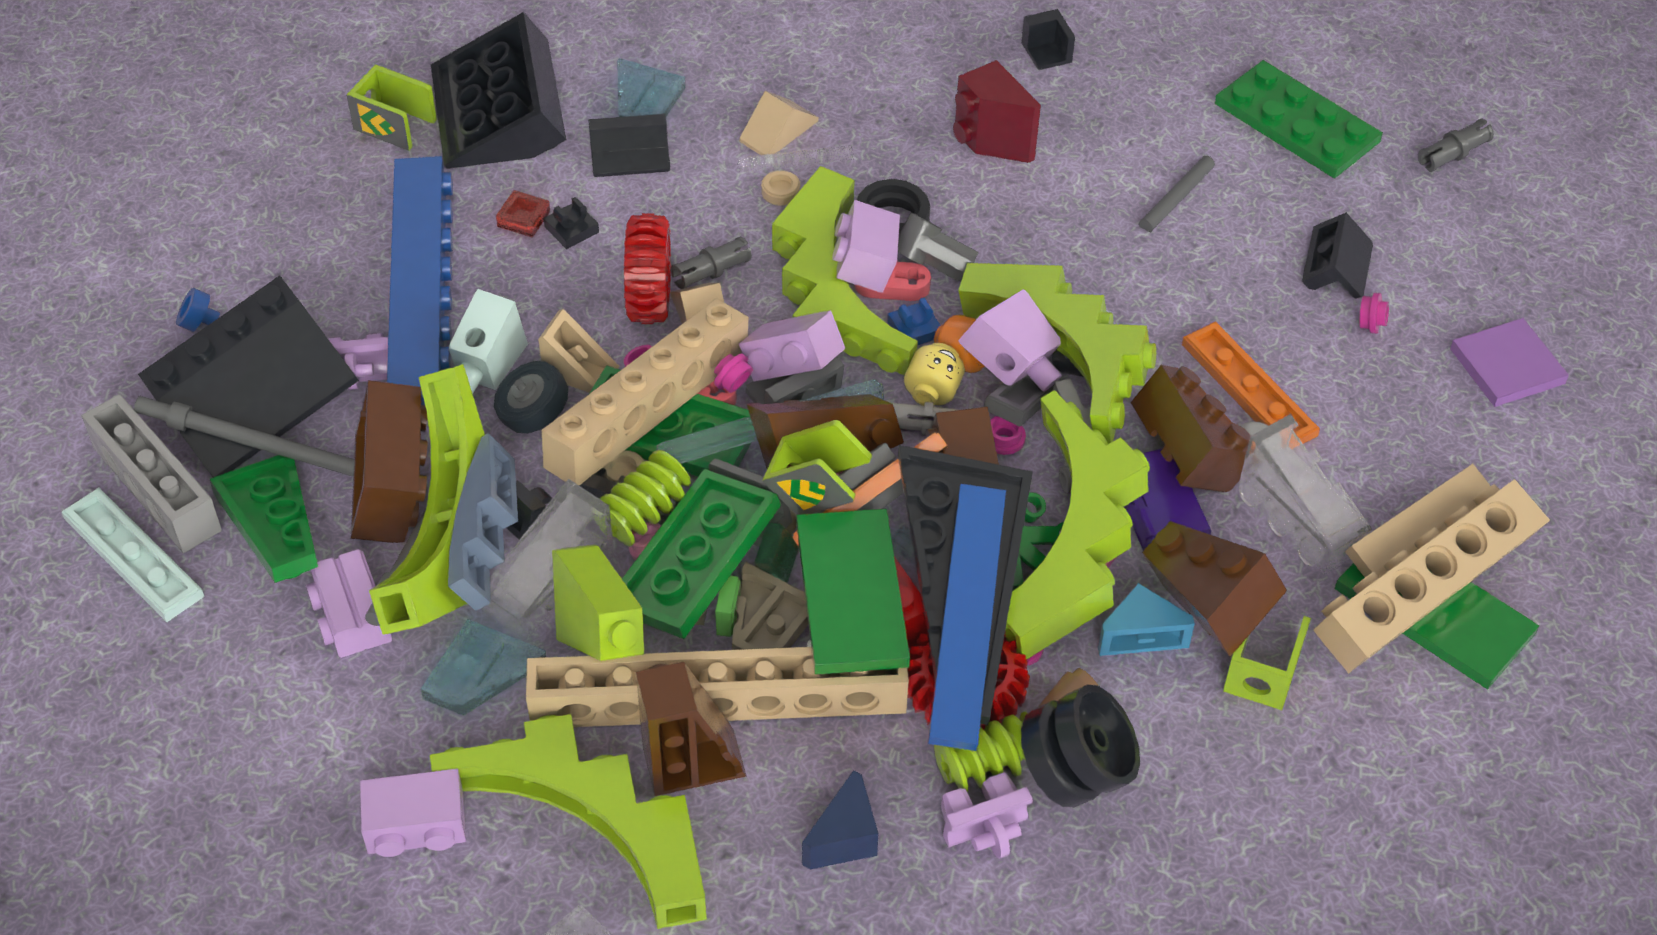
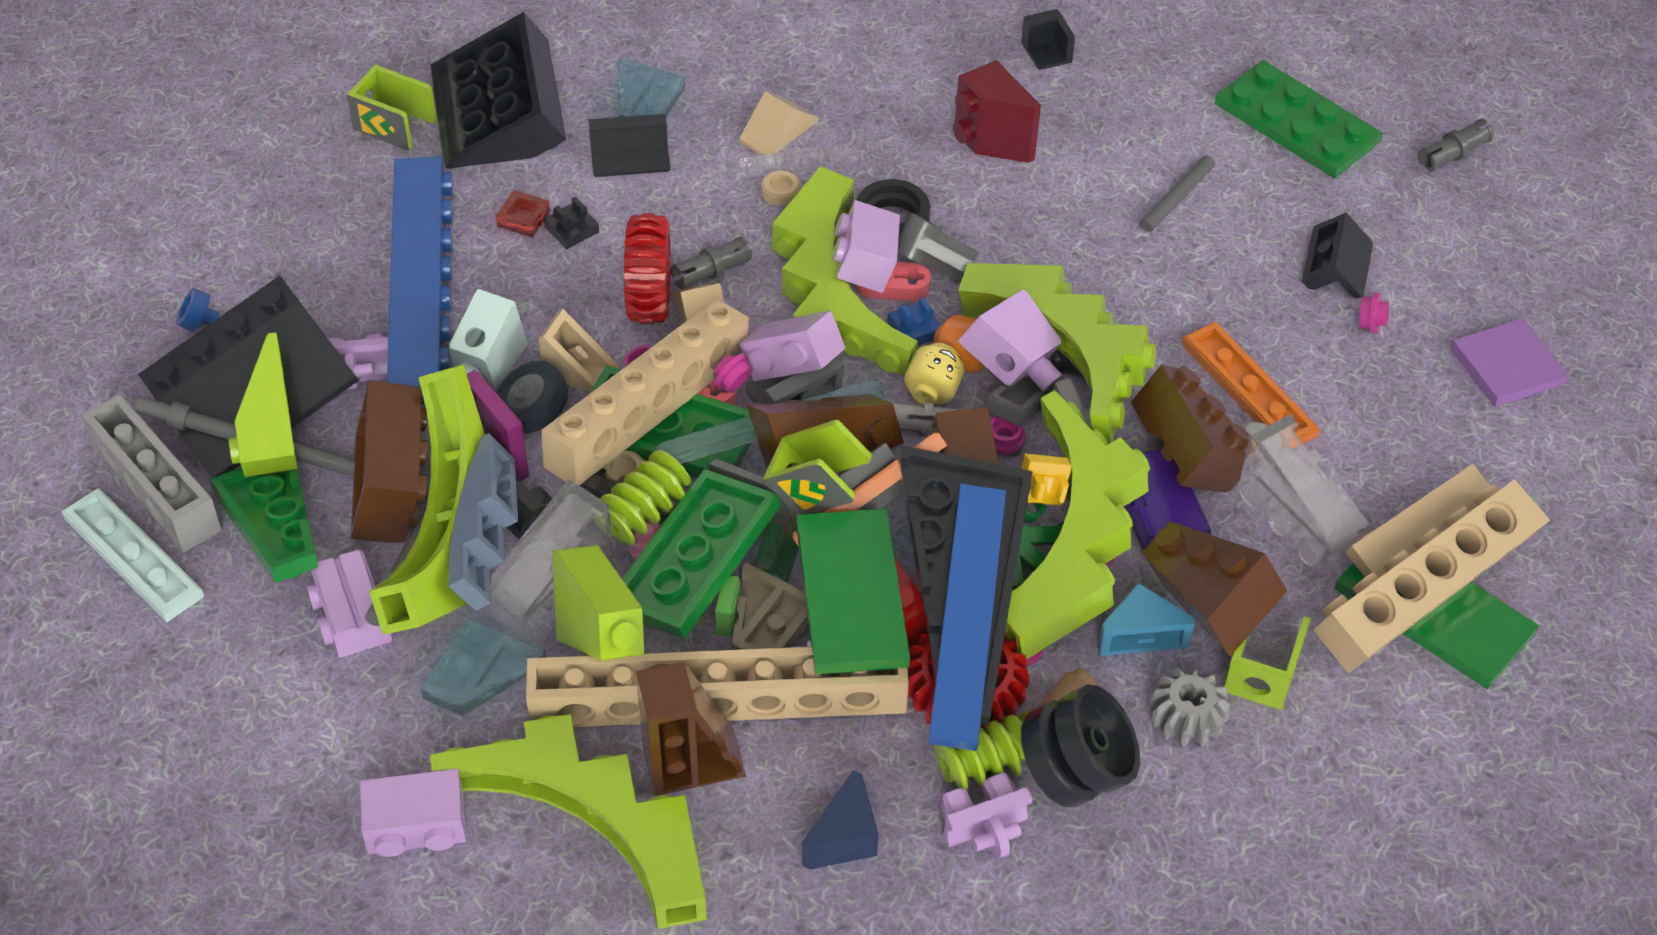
(263, 420): none -> lime slope
(499, 422): none -> magenta tile
(1049, 478): none -> yellow tile
(1189, 707): none -> light grey gear

